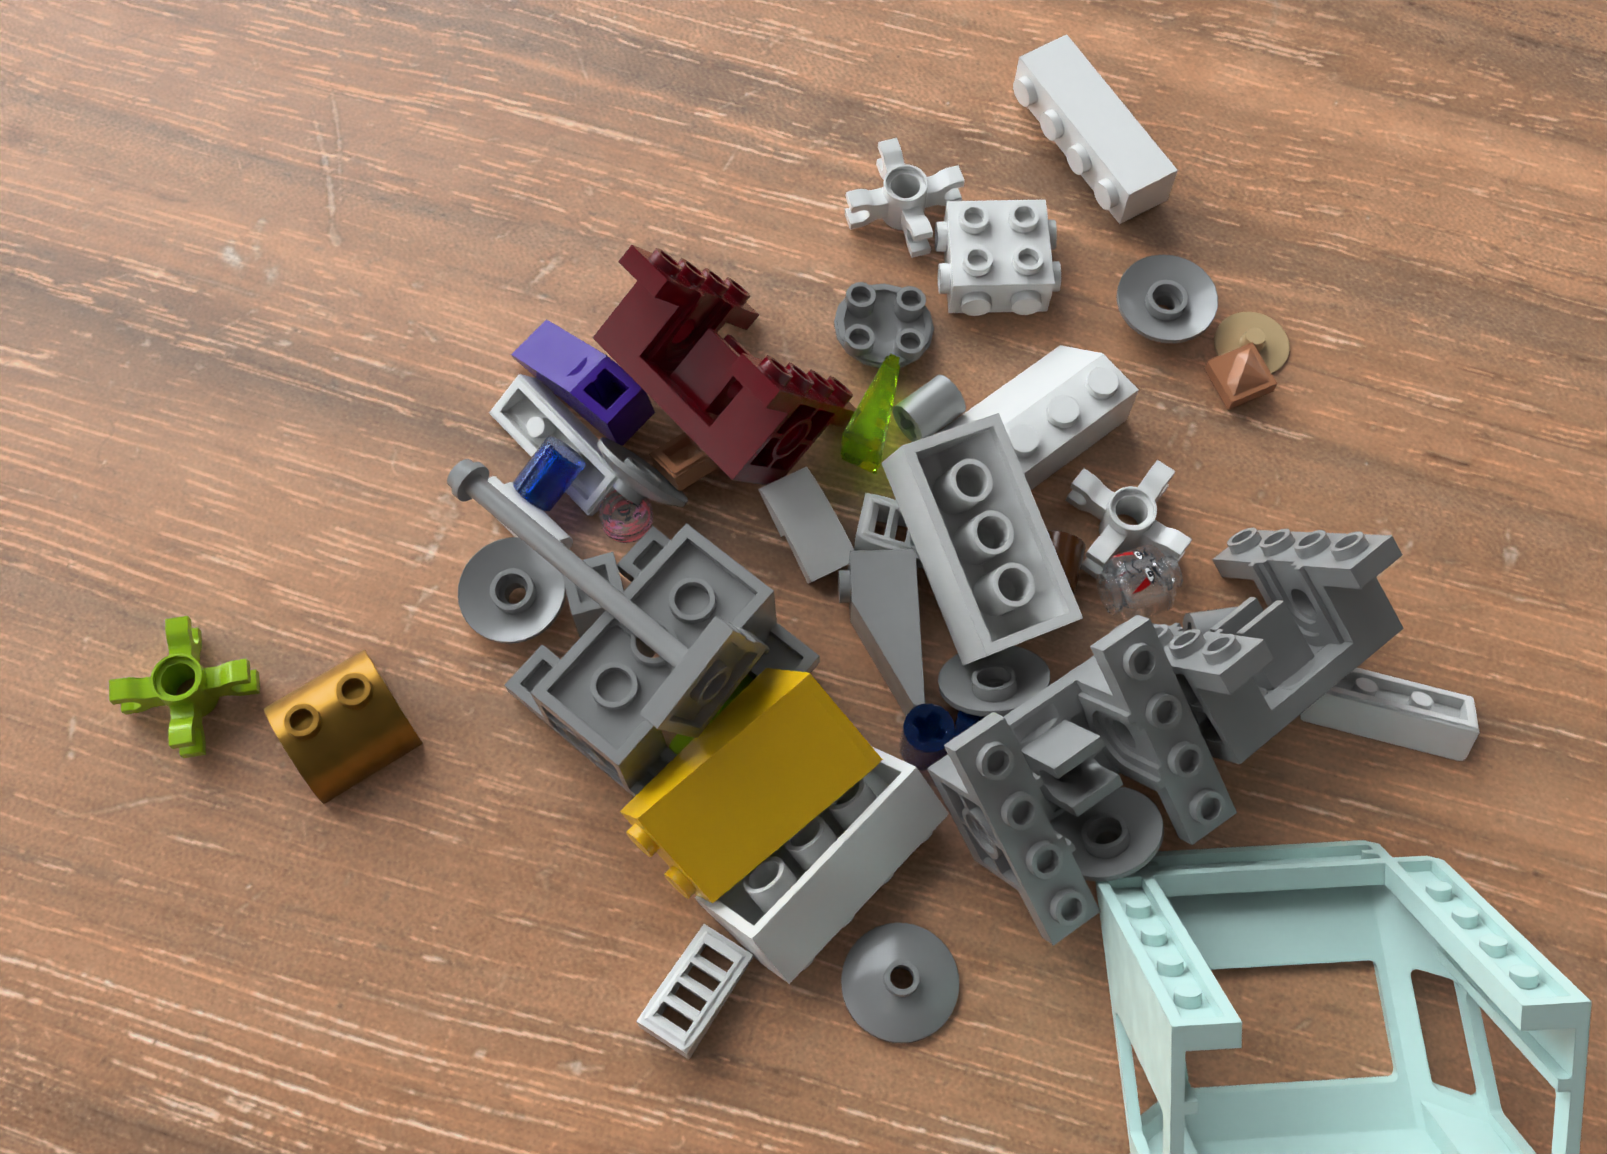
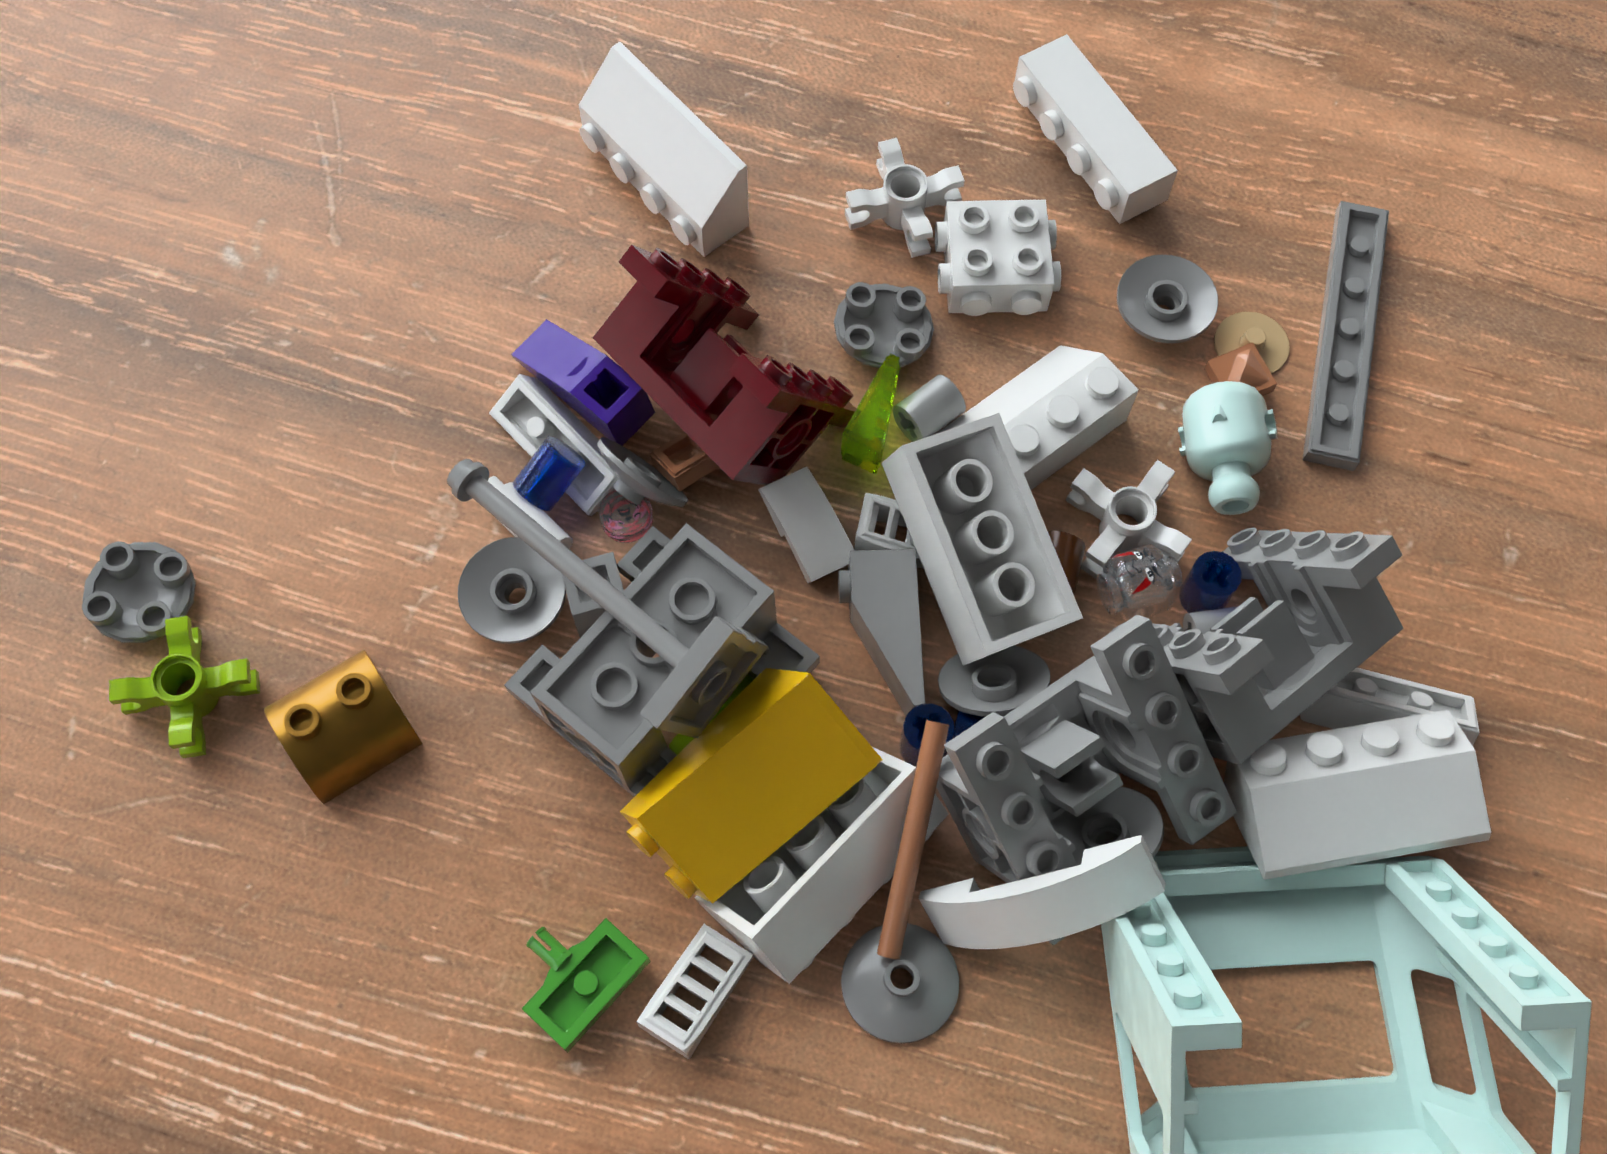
(137, 590): none -> light grey dish
(582, 980): none -> bright green plate
(665, 152): none -> white slope
(912, 840): none -> nougat bar
(1048, 905): none -> white slope
(1210, 582): none -> clear blue piece
(1227, 442): none -> light aqua piece
(1346, 337): none -> light grey tile
(1359, 794): none -> white slope

